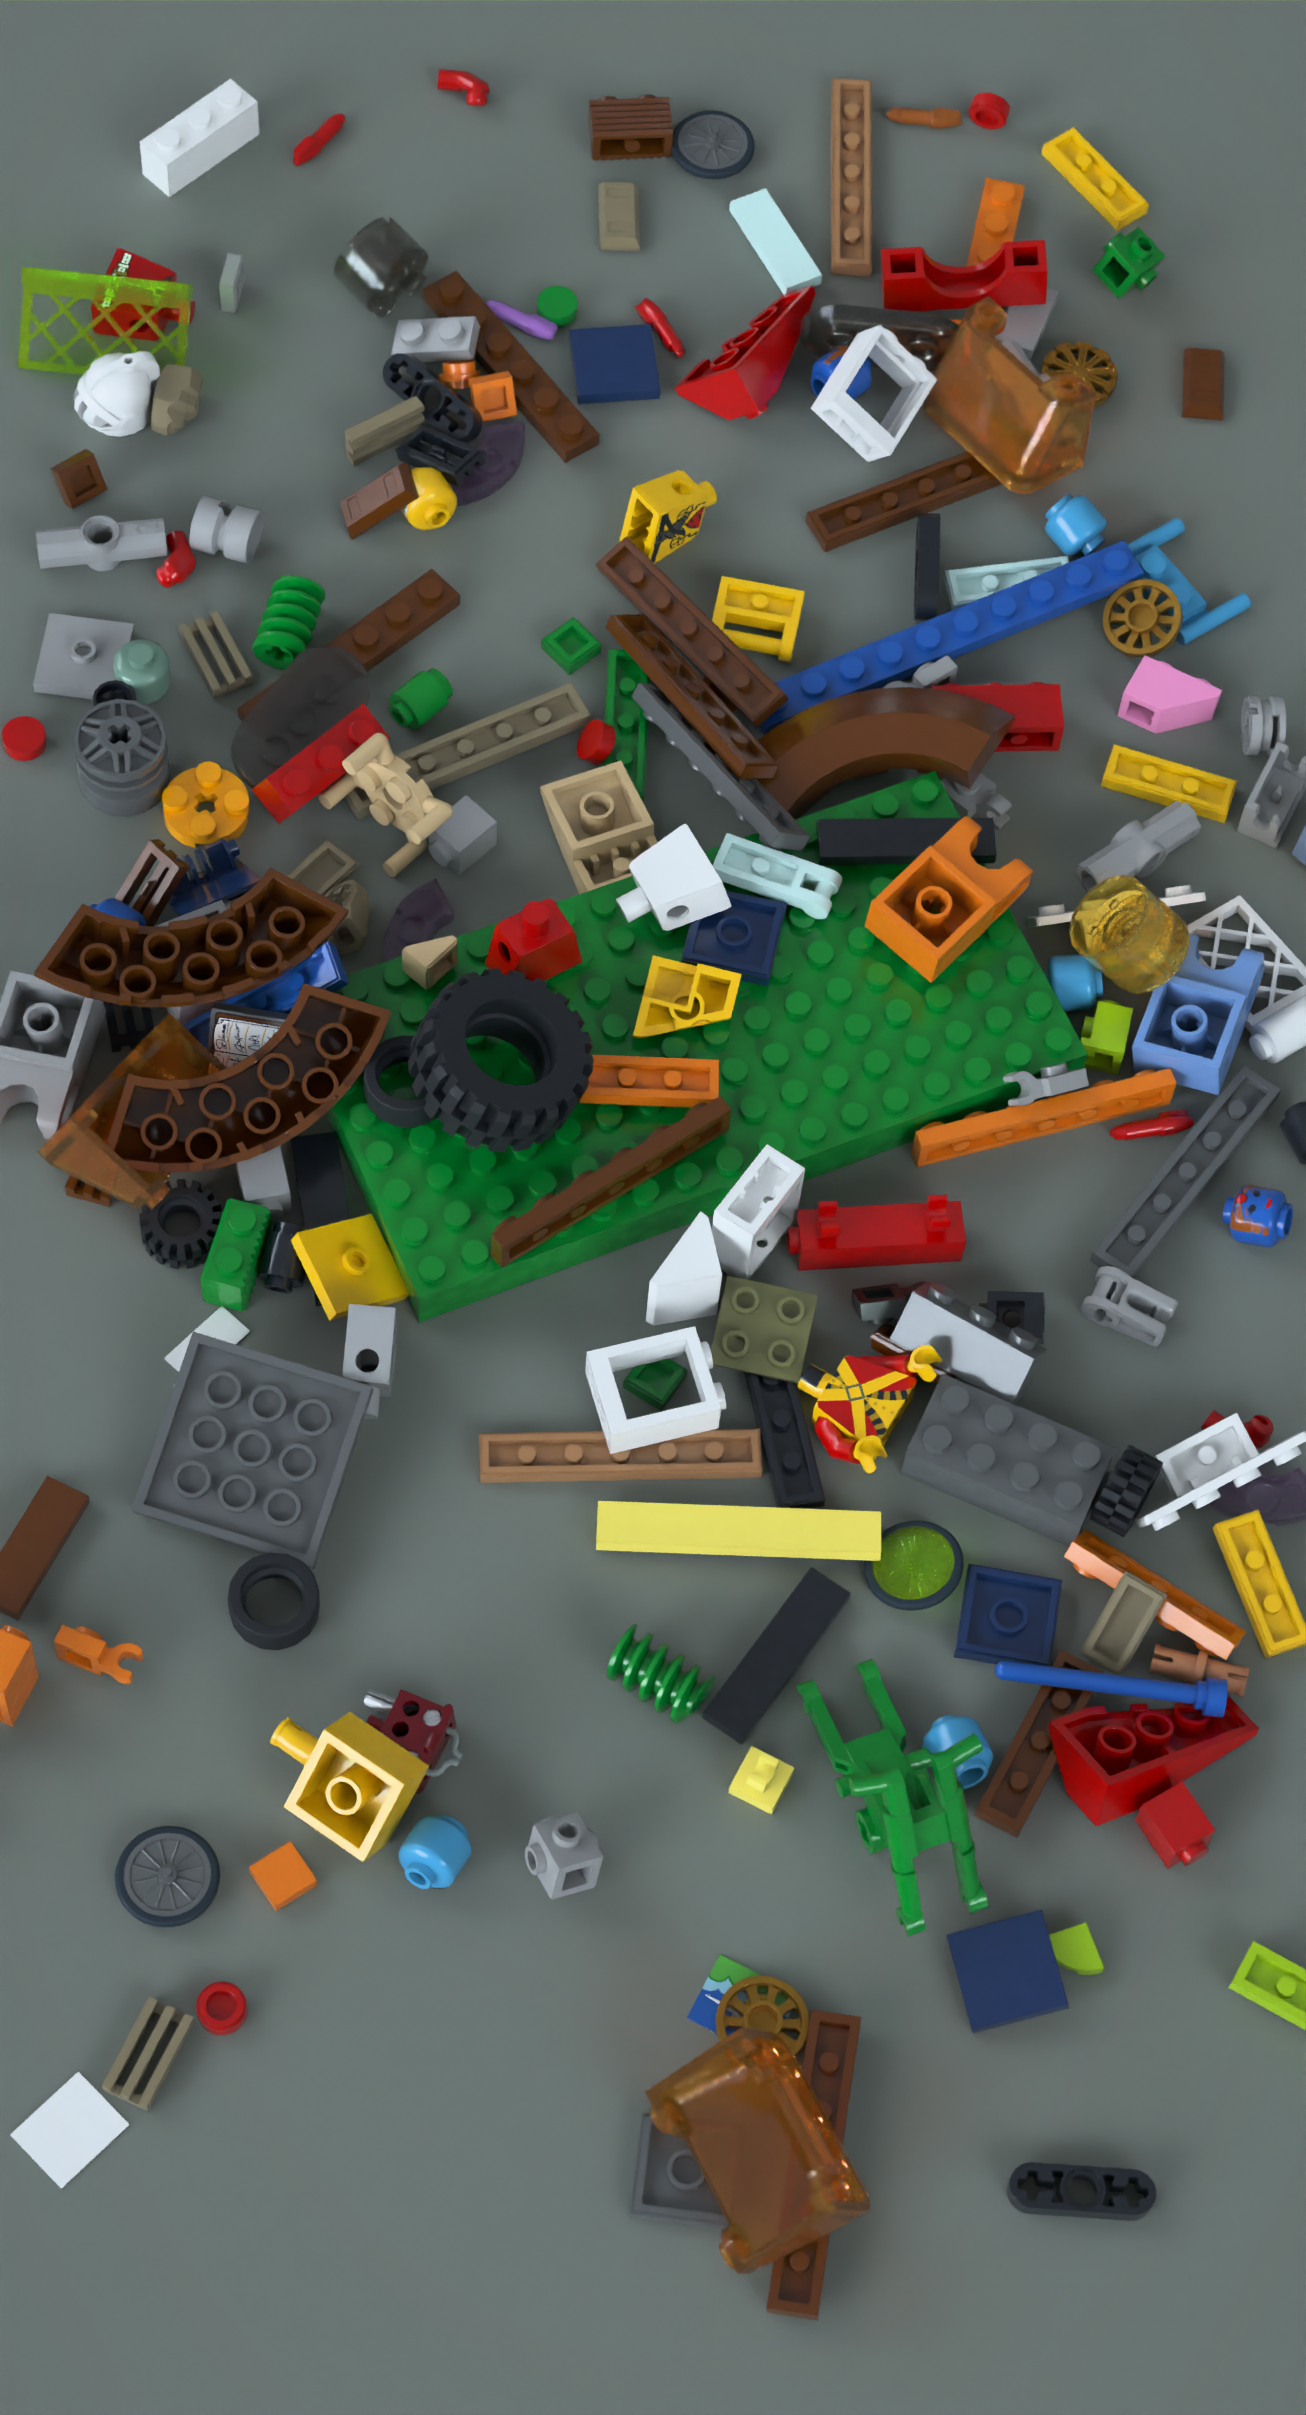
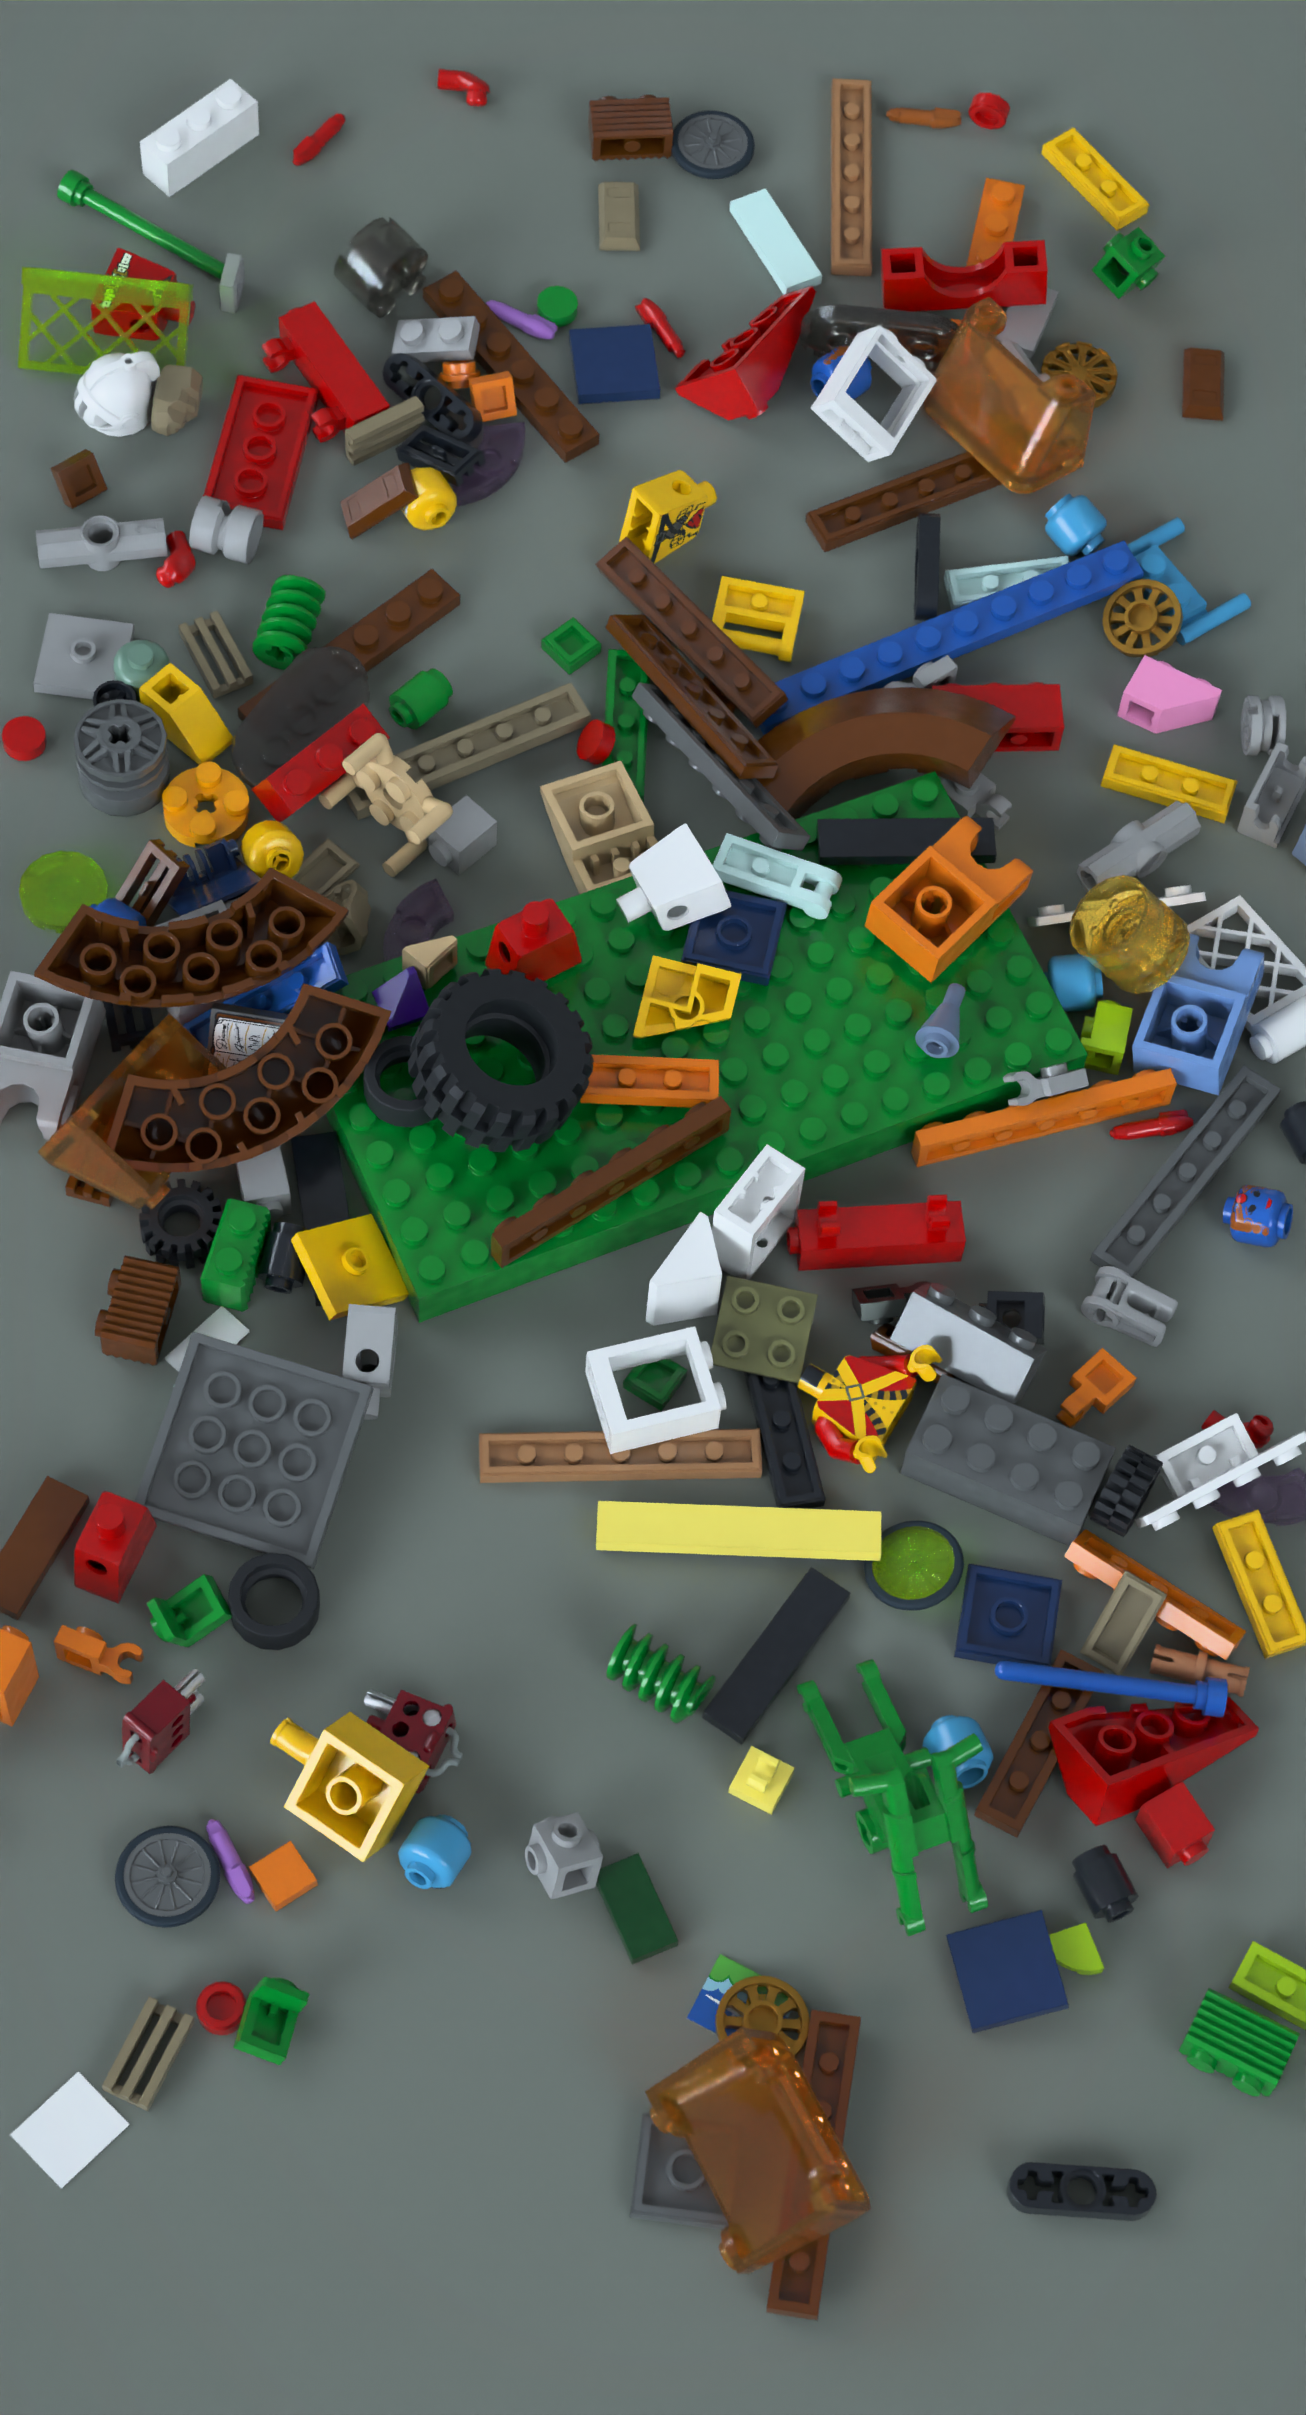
(58, 886): none -> clear neon green tile
(77, 190): none -> green piece
(115, 1538): none -> red torso
(138, 1310): none -> reddish brown brick
(160, 1722): none -> dark red piece
(186, 714): none -> yellow slope
(190, 1612): none -> green bracket
(235, 1871): none -> medium lavender piece
(262, 446): none -> red tile
(270, 2019): none -> green bracket
(272, 846): none -> yellow head
(327, 366): none -> red brick
(403, 997): none -> dark purple slope
(635, 1909): none -> dark green tile
(941, 1031): none -> sand blue cone
(1098, 1384): none -> orange plate
(1104, 1883): none -> black brick
(1238, 2043): none -> green brick

